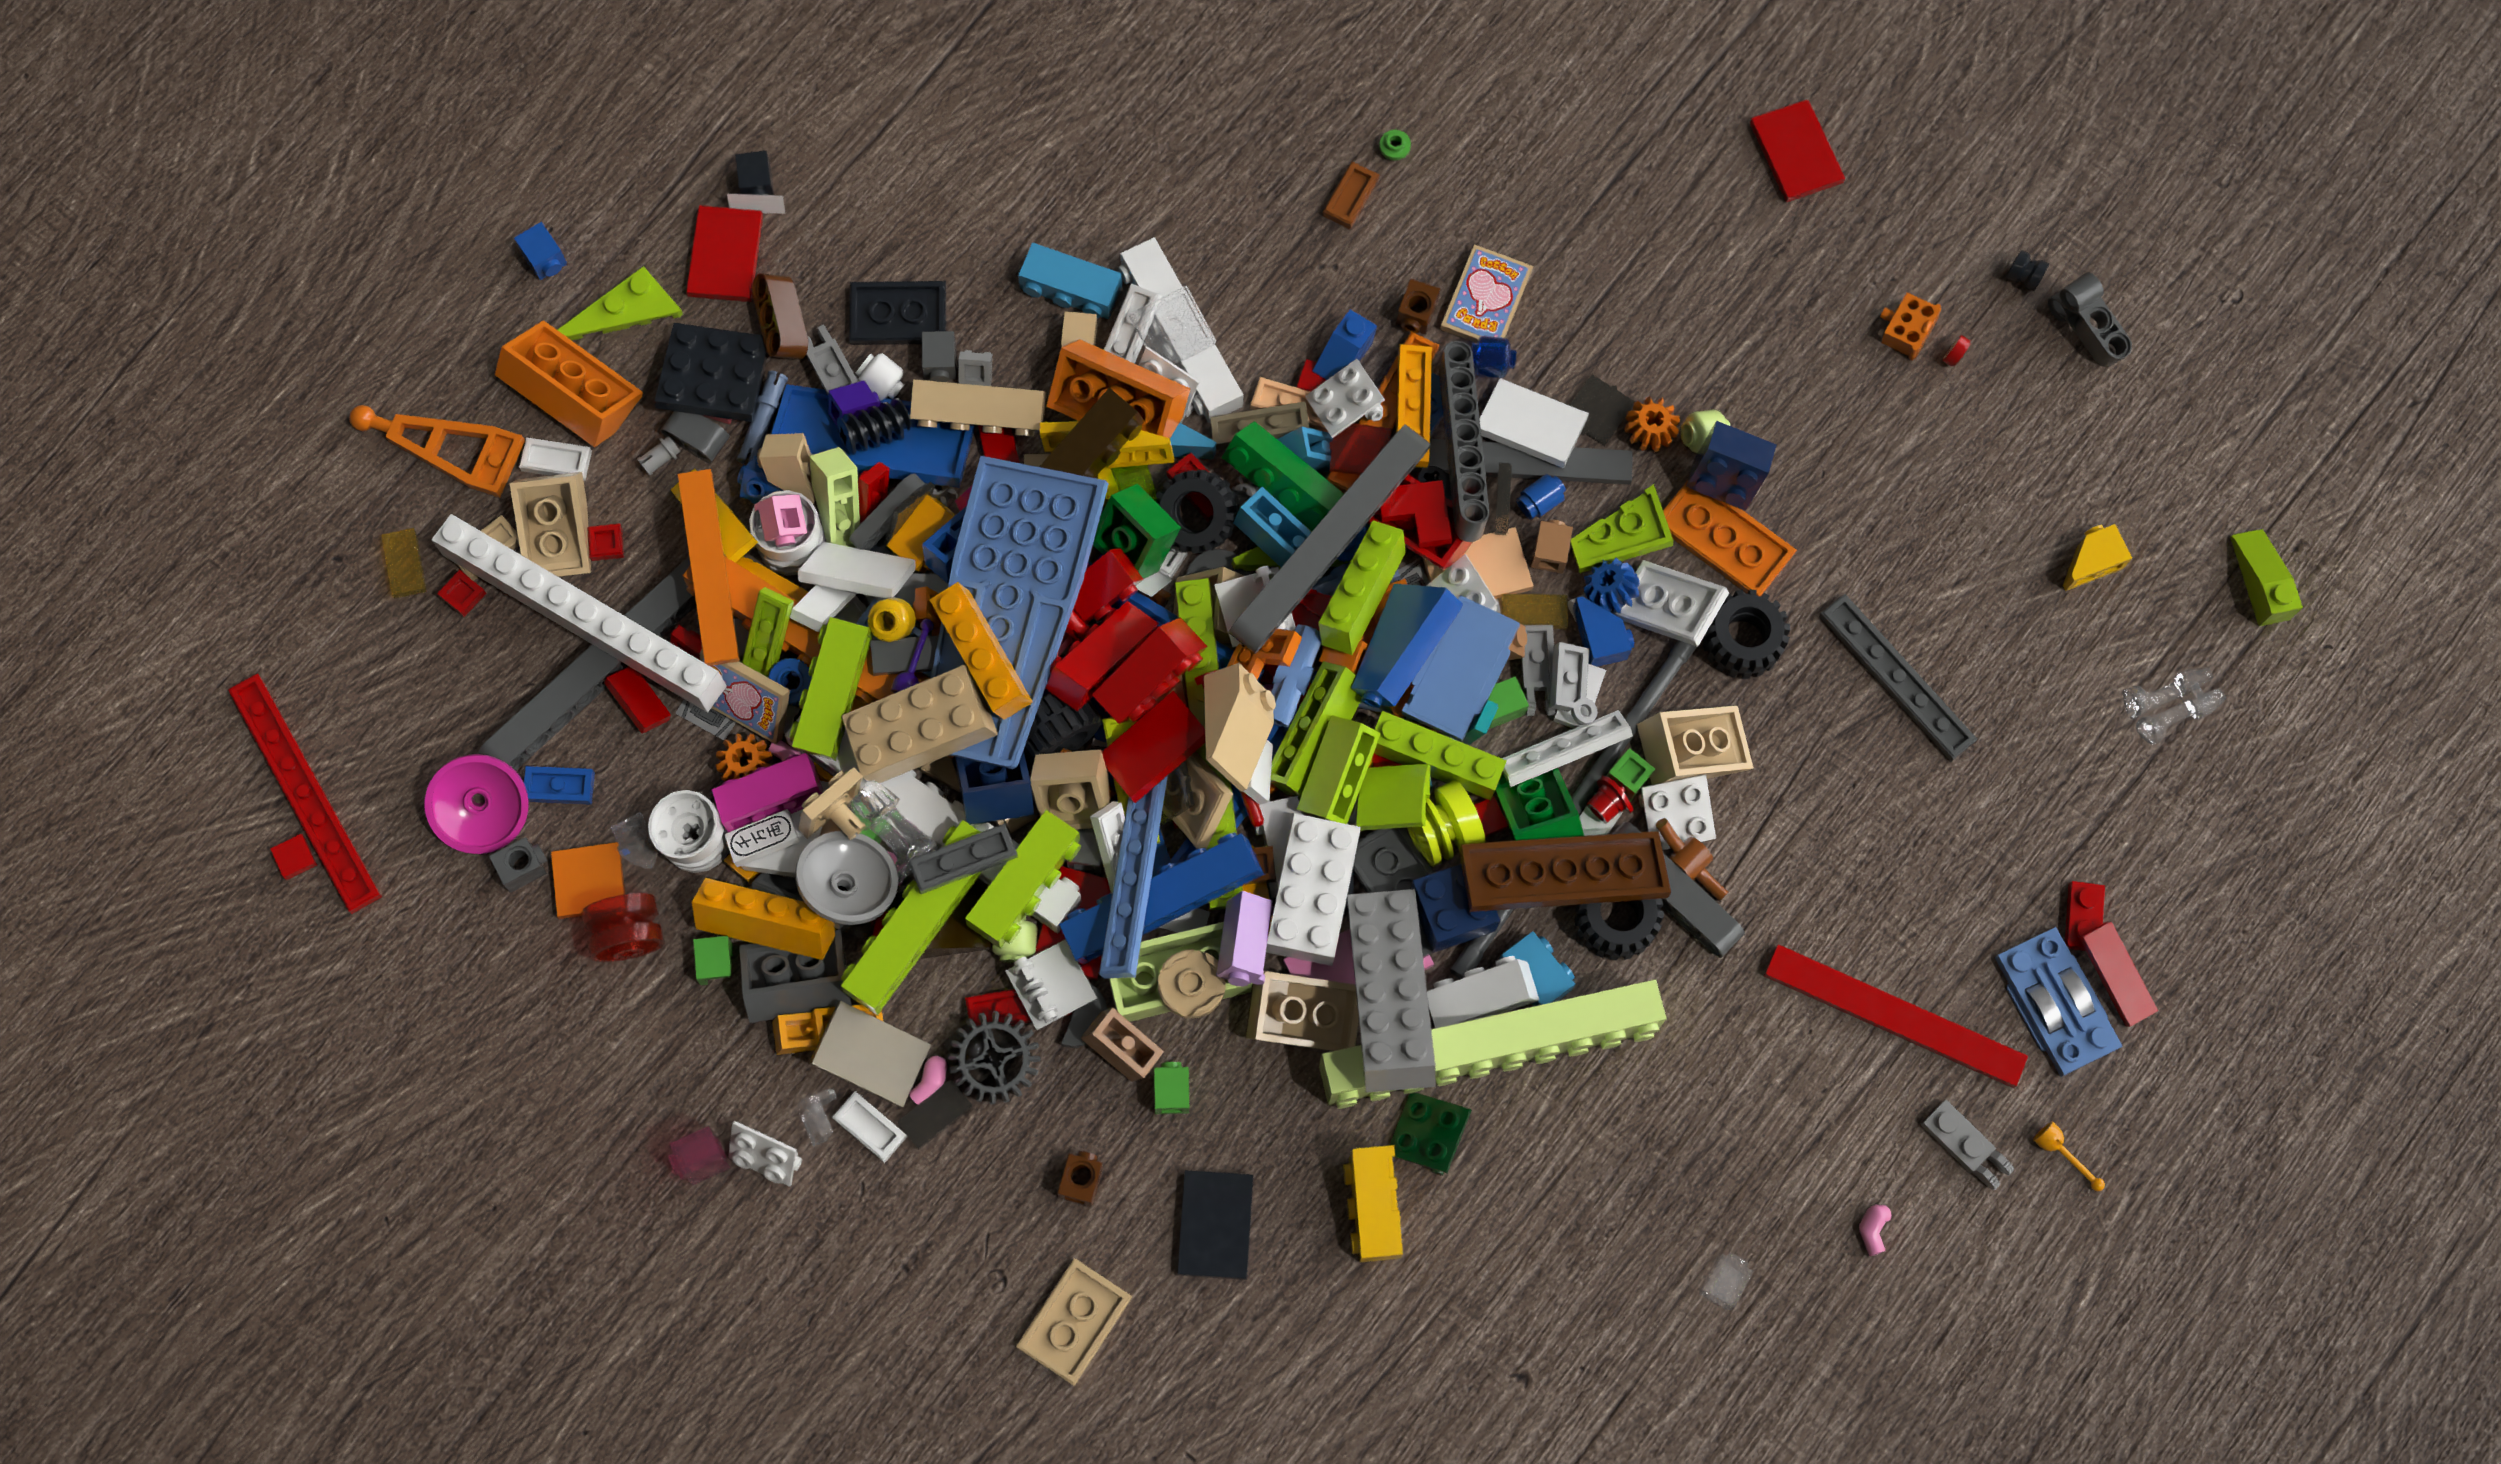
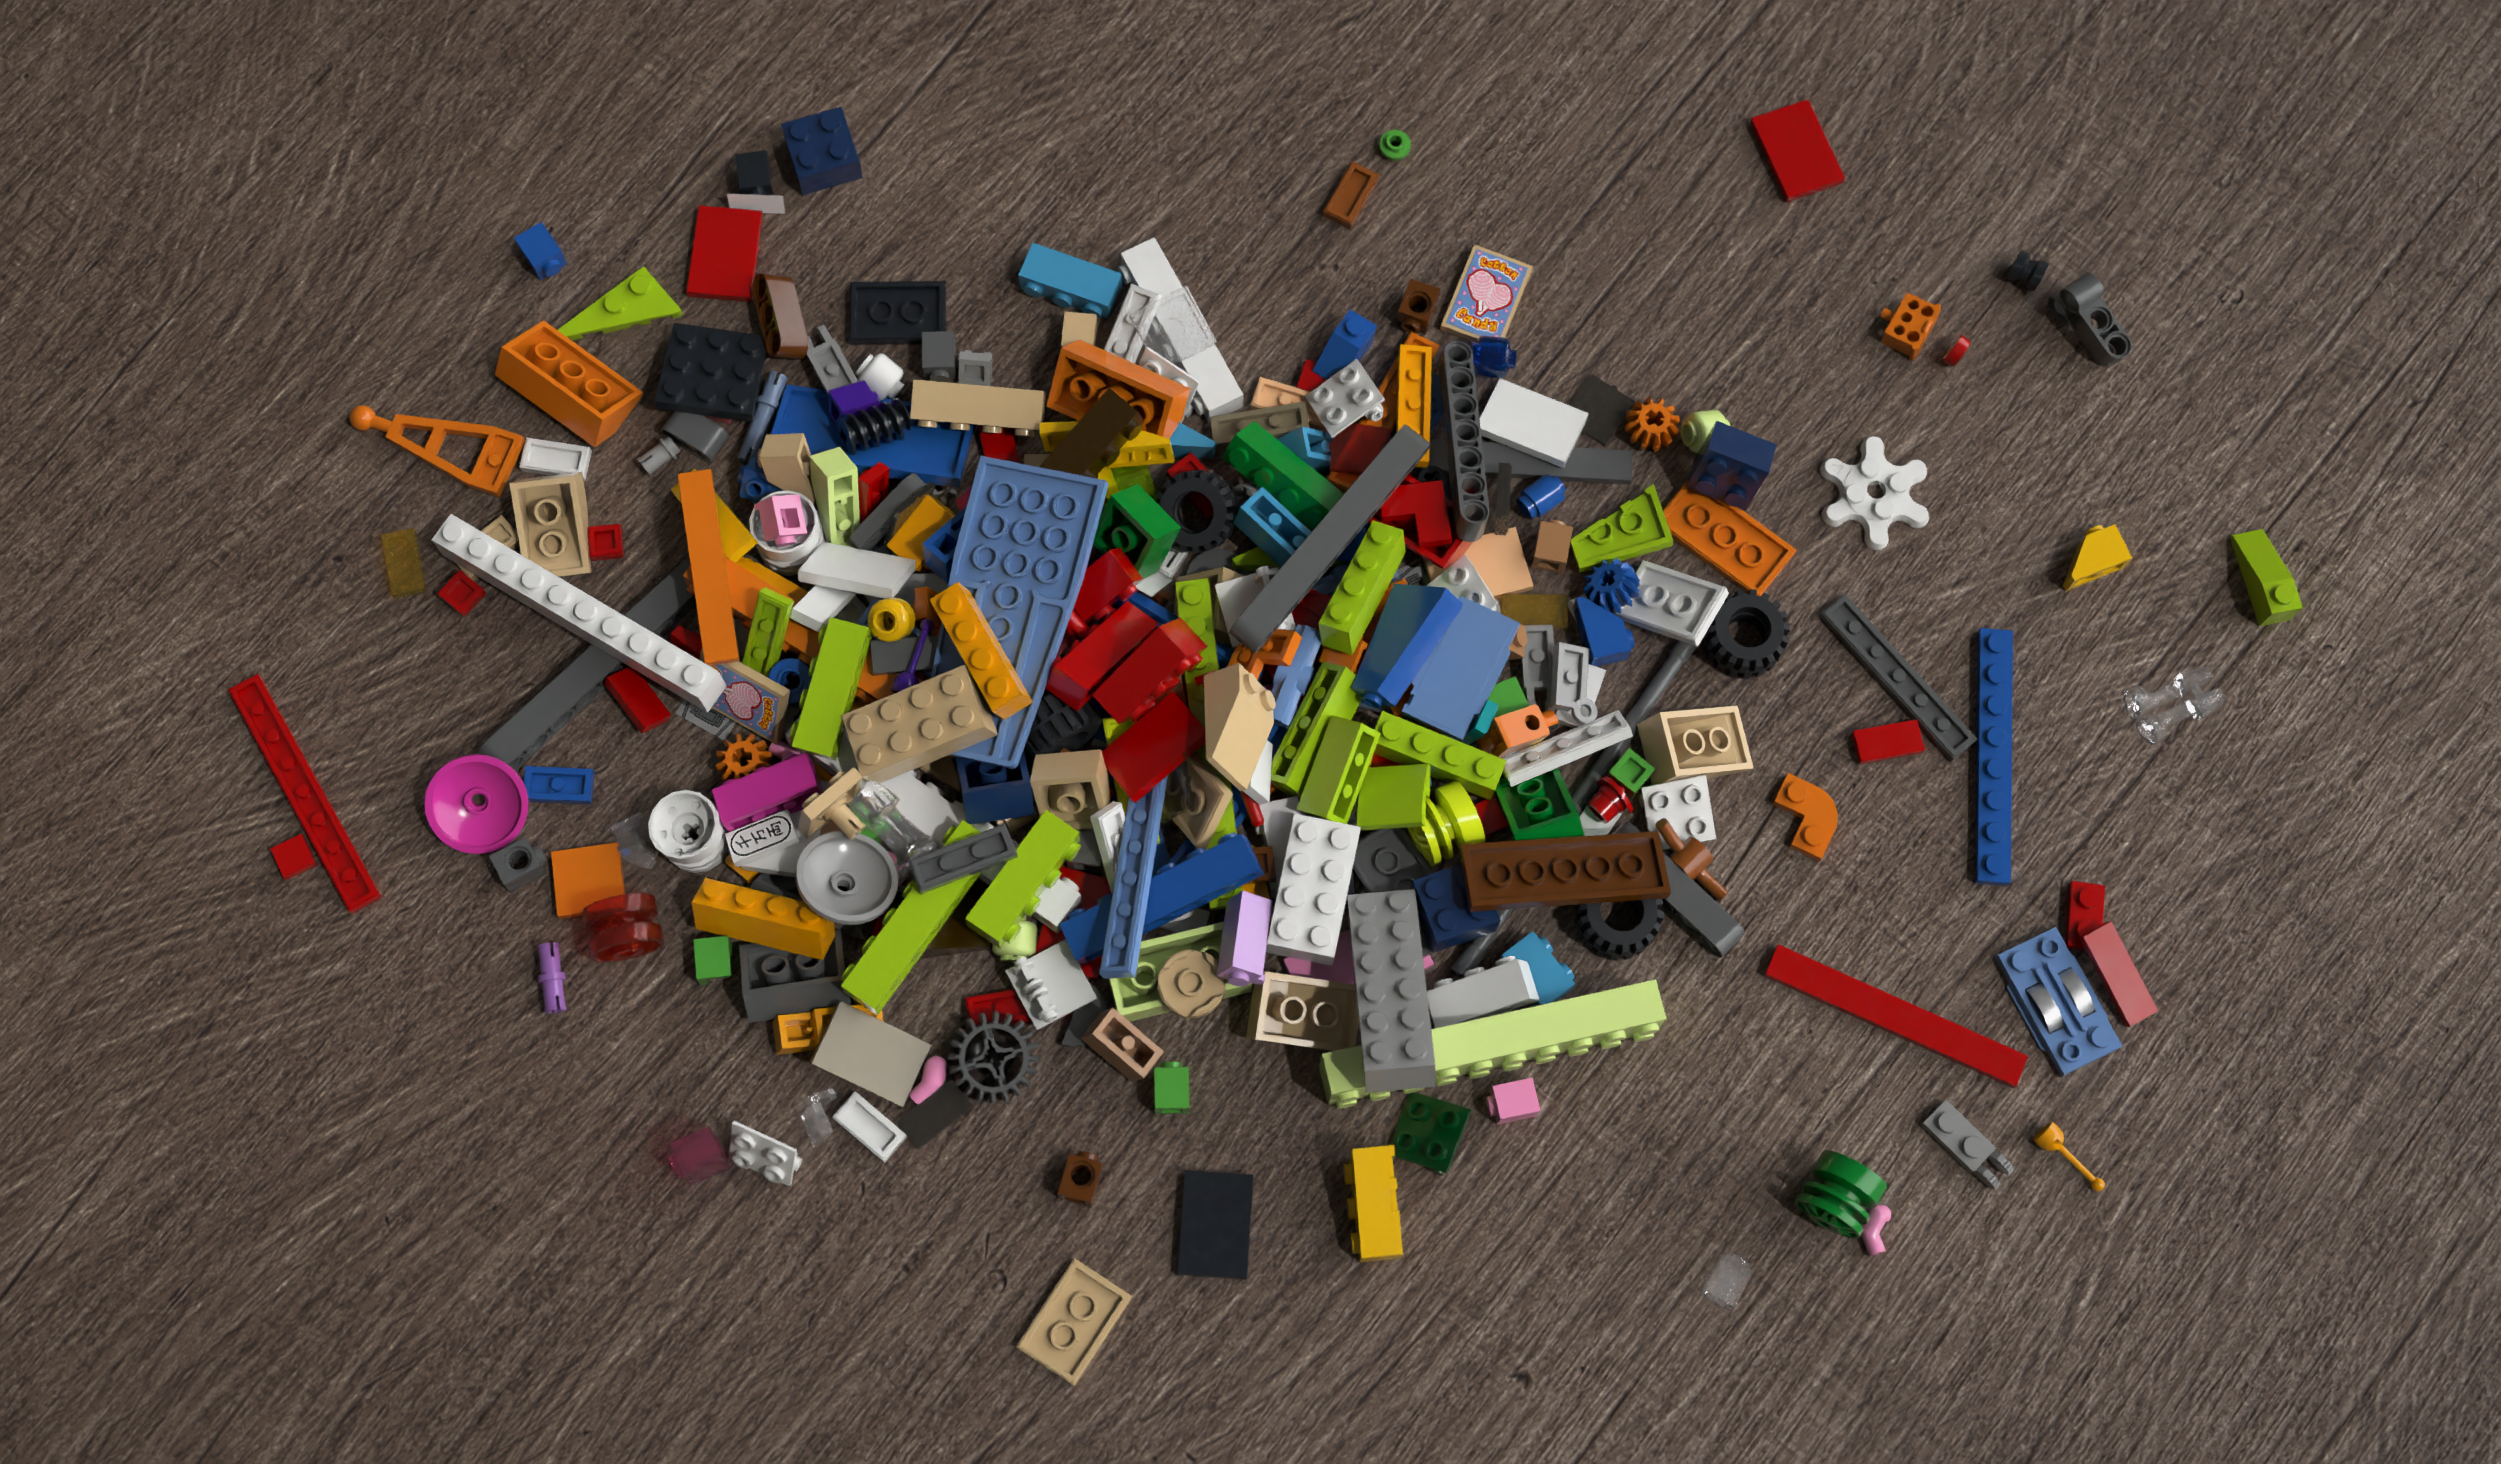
(551, 978): none -> medium lavender pin
(822, 150): none -> dark blue brick
(1513, 1101): none -> bright pink brick
(1517, 731): none -> orange torso
(1817, 814): none -> orange plate
(1840, 1194): none -> green wheel
(1872, 513): none -> white plate
(1888, 742): none -> red tile
(1993, 757): none -> blue plate

